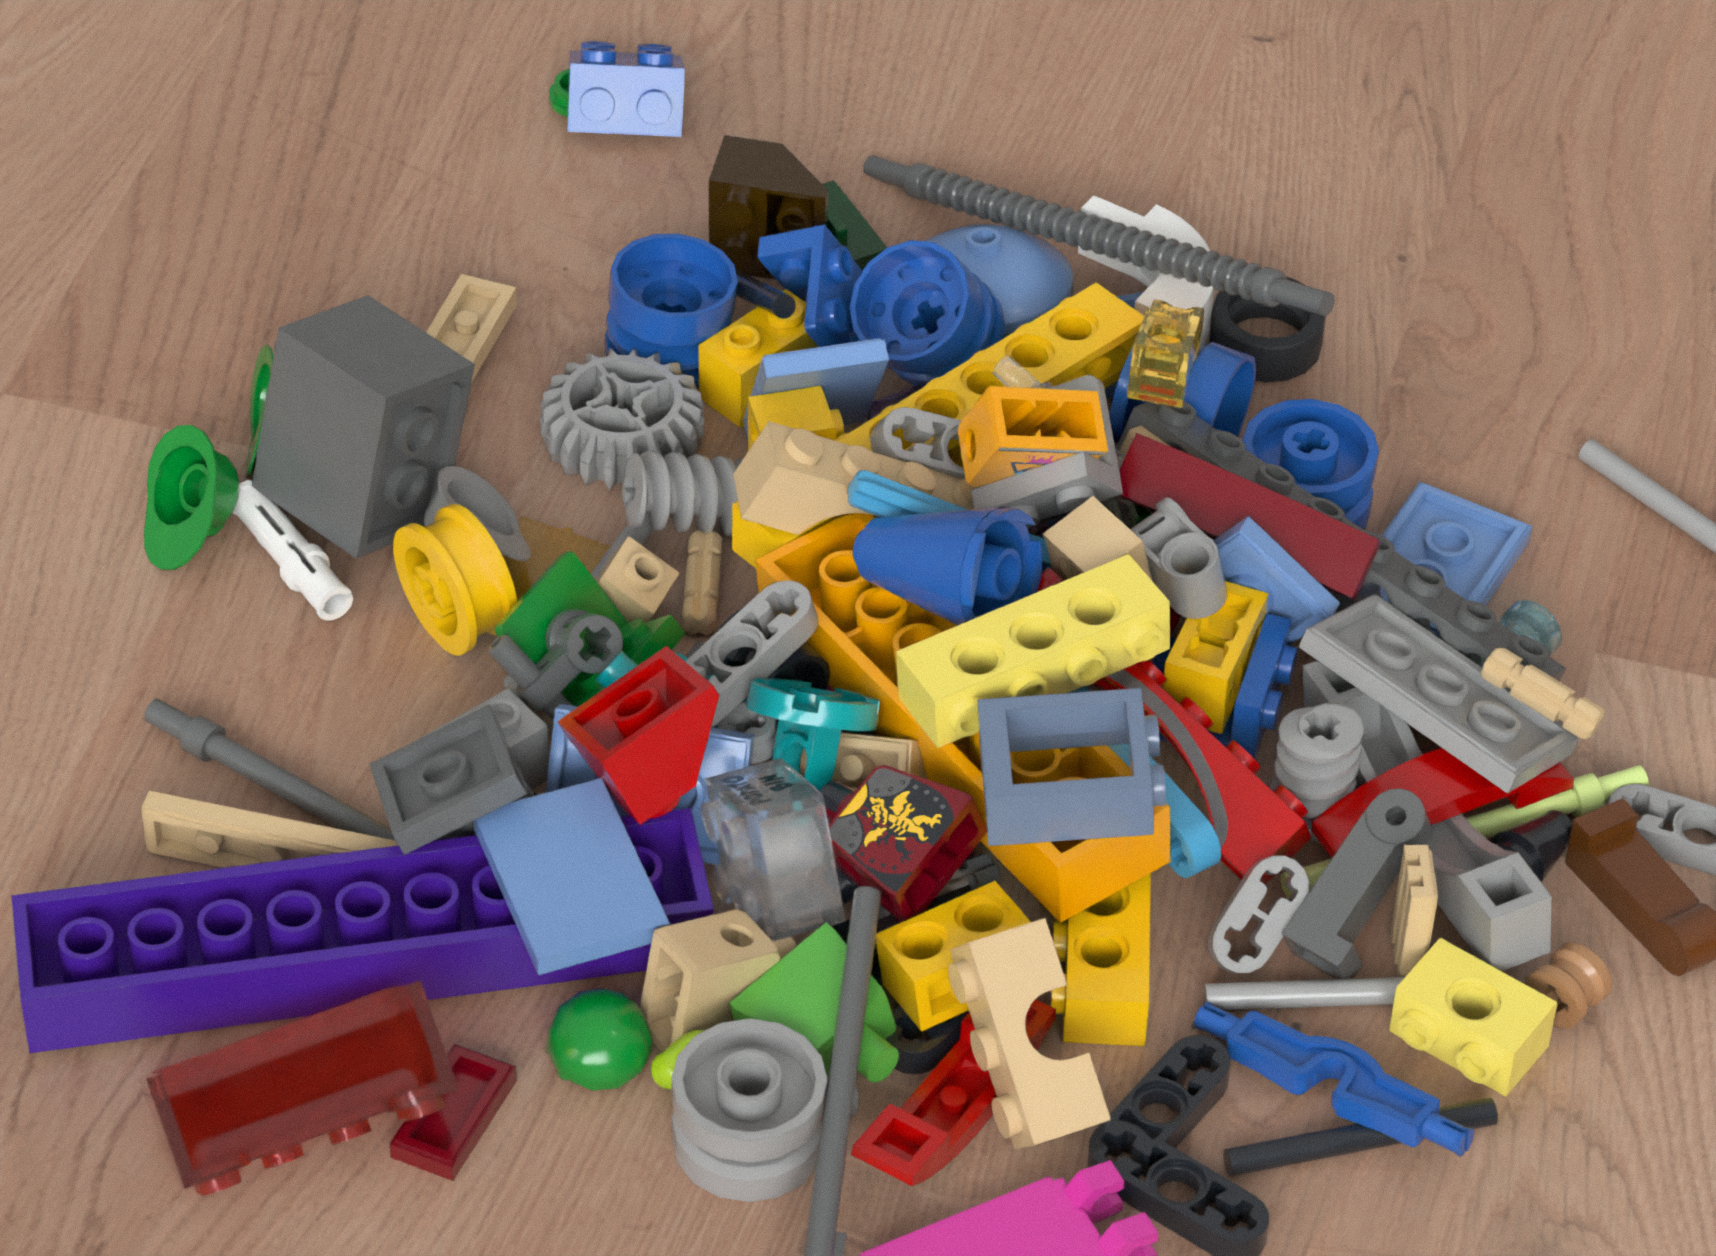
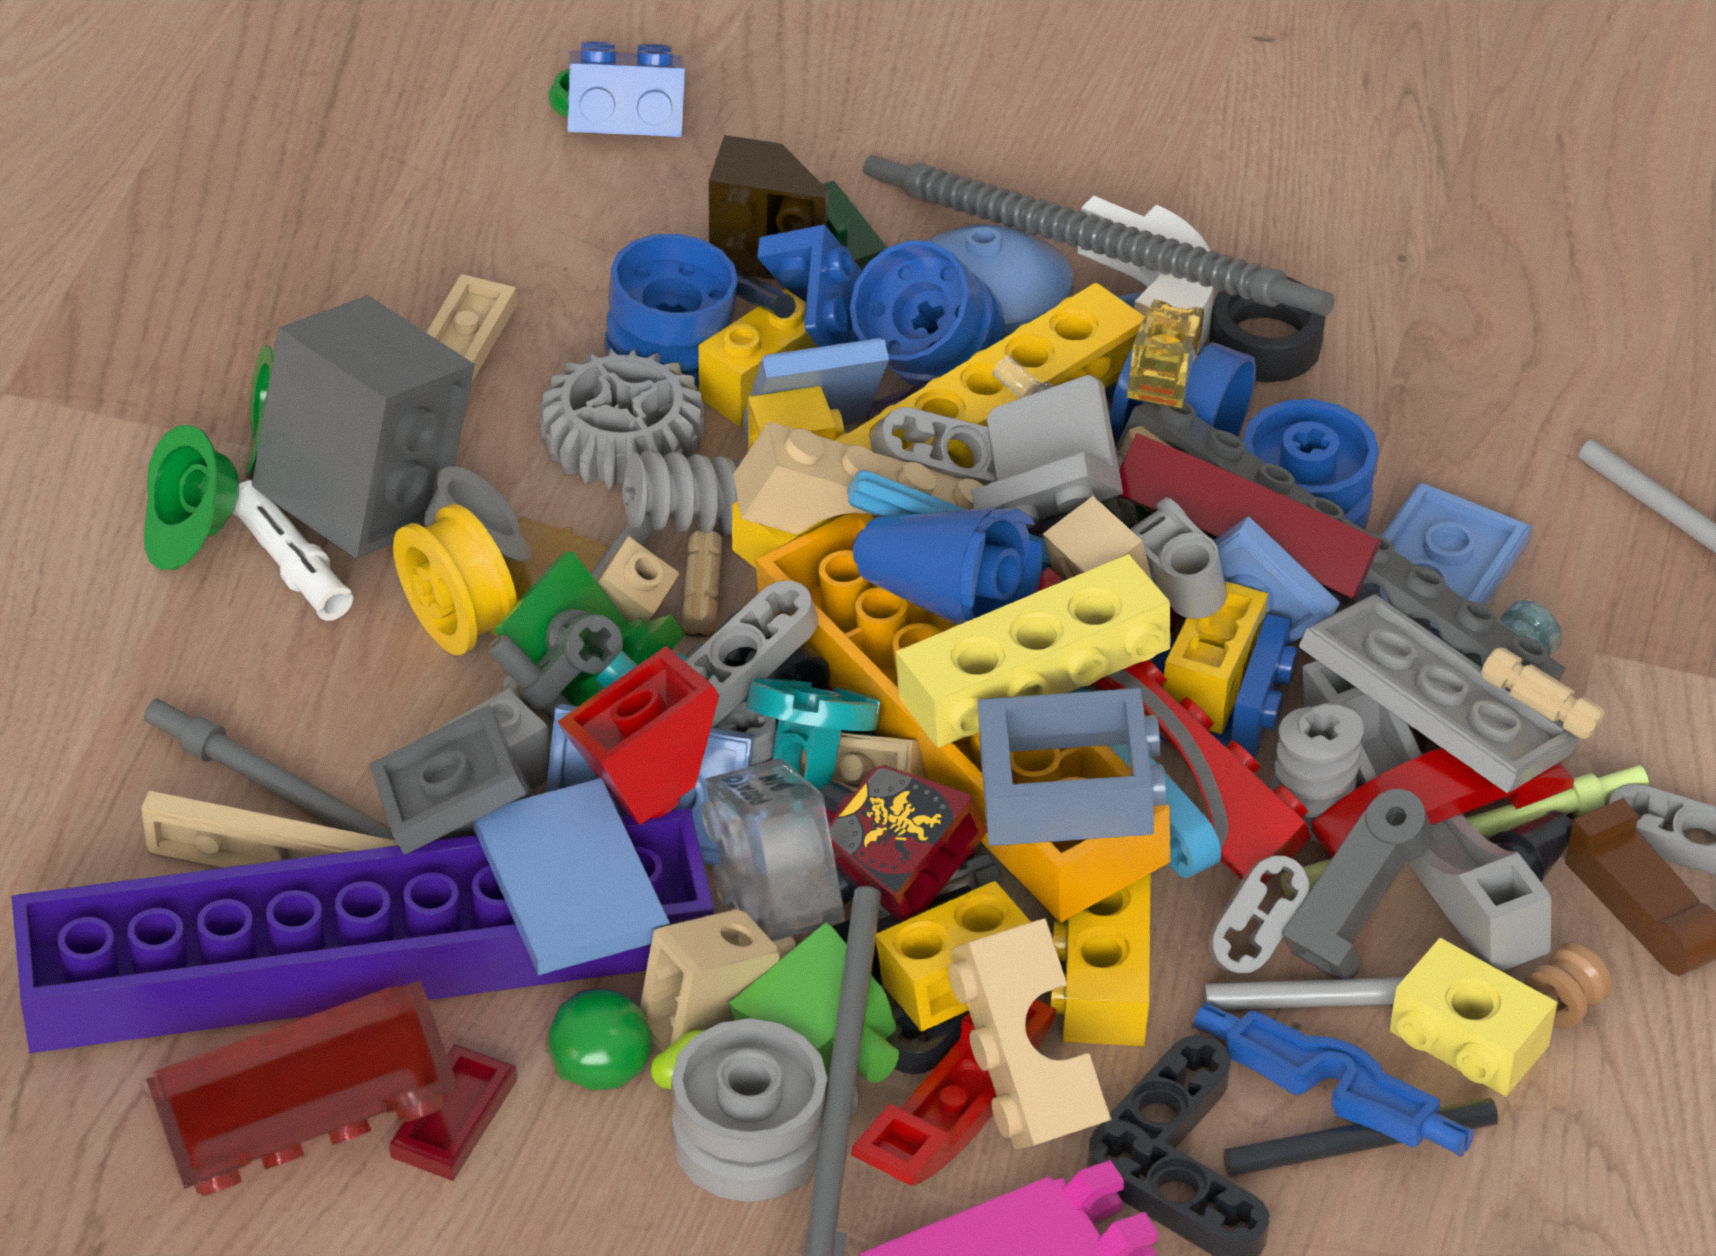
(1015, 429): light orange torso -> none
(1413, 908): tan tile -> none

